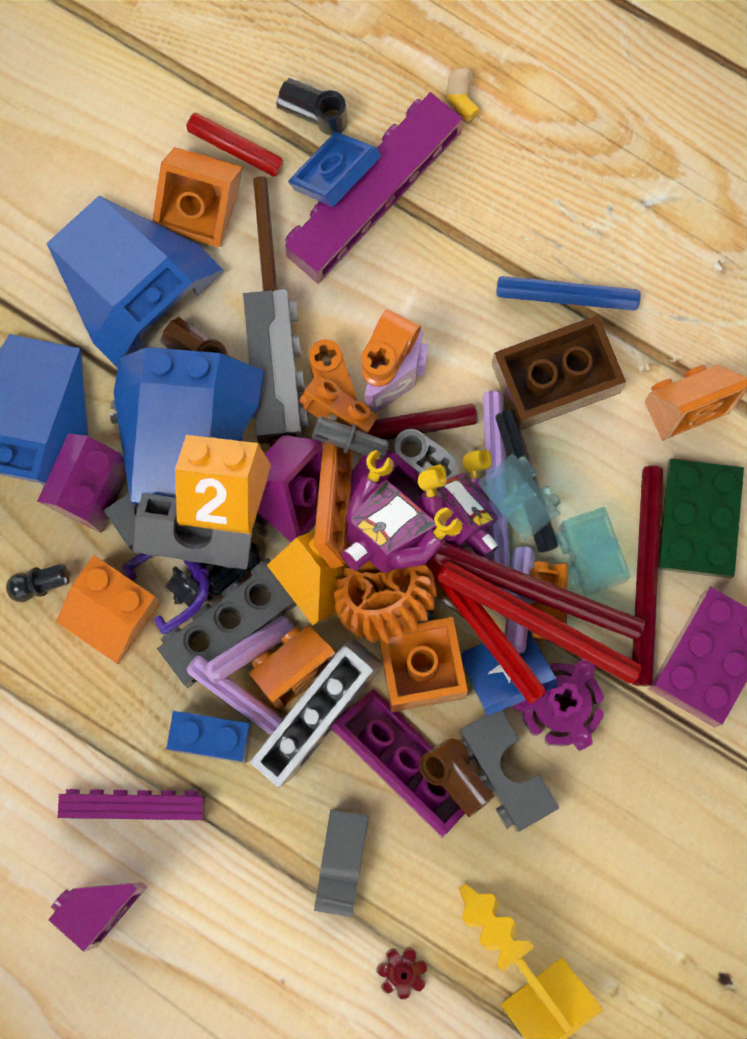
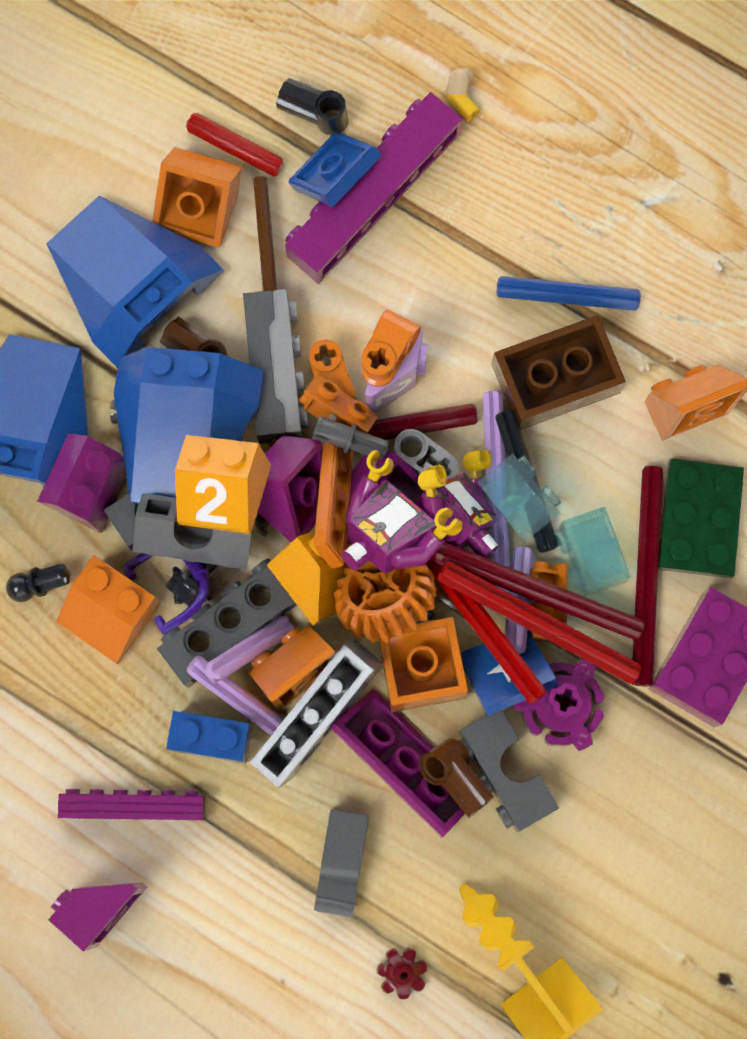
(224, 577): black axle -> none

